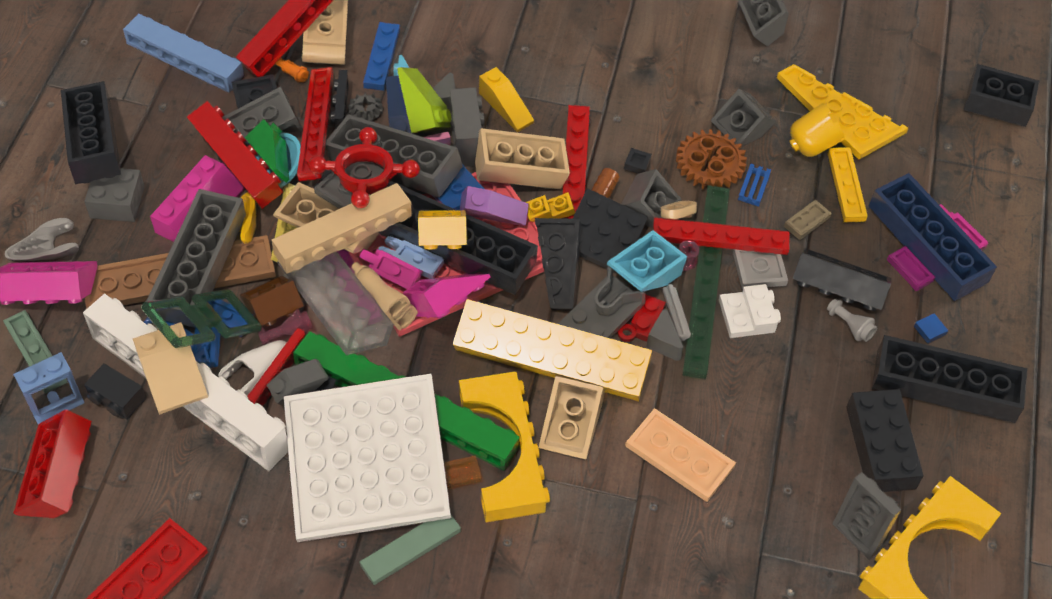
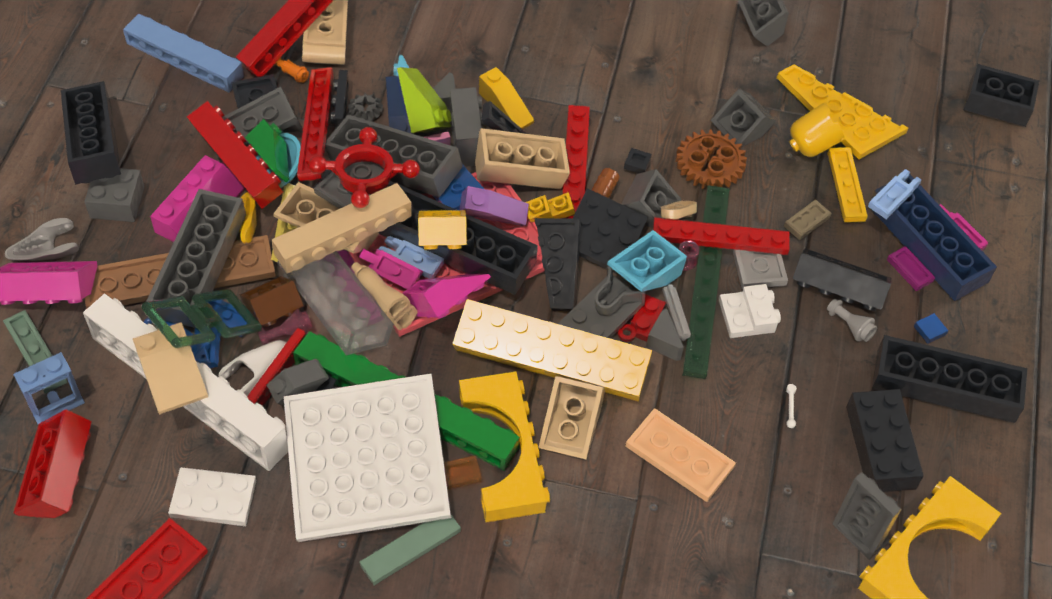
(114, 391): black brick -> none
(212, 496): none -> white plate
(381, 56): blue plate -> none
(497, 120): none -> black plate
(759, 172): blue tile -> none
(791, 389): none -> white hinge
(893, 194): none -> light blue hinge

